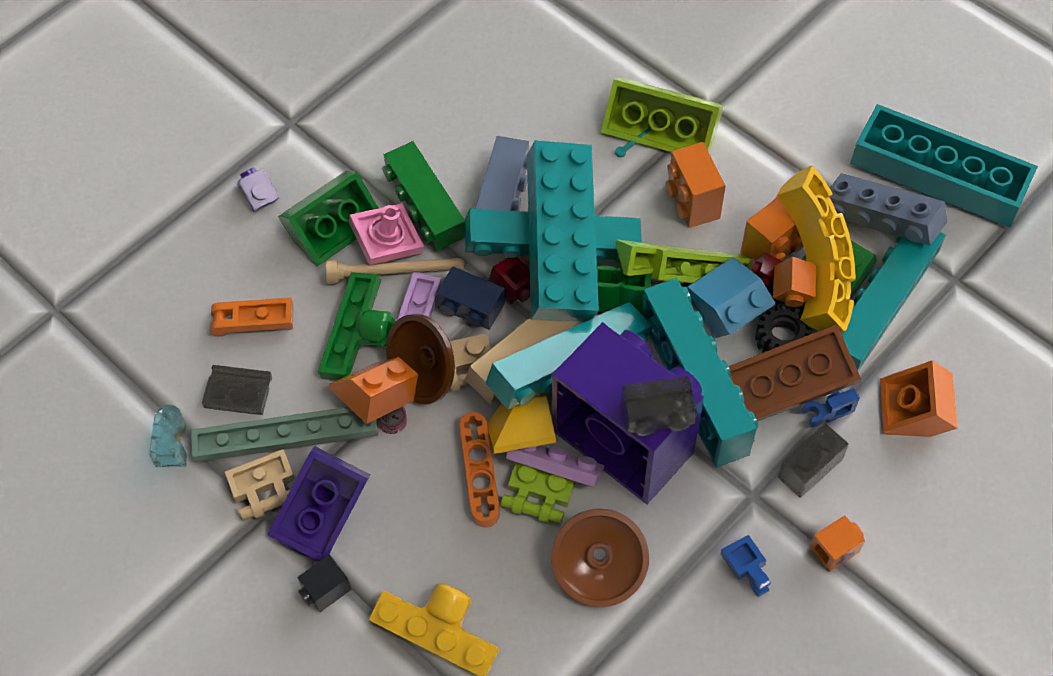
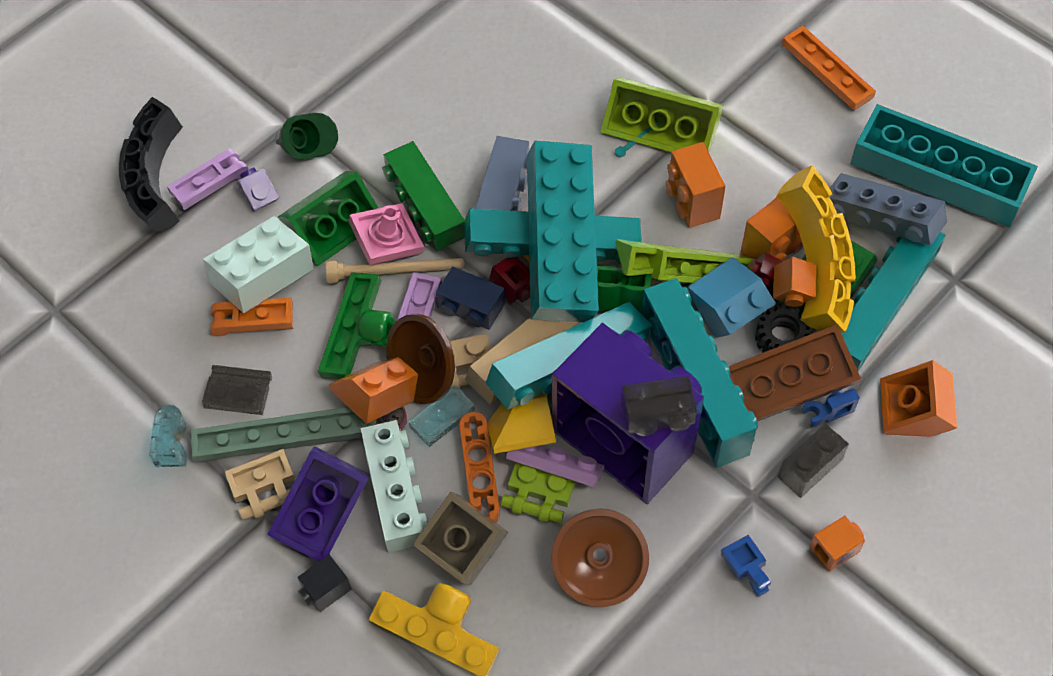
(141, 163): none -> black brick
(207, 179): none -> lavender plate
(258, 264): none -> light aqua brick
(308, 136): none -> dark green piece
(392, 484): none -> light aqua brick
(441, 416): none -> clear light blue plate
(460, 538): none -> dark tan brick
(828, 68): none -> orange plate

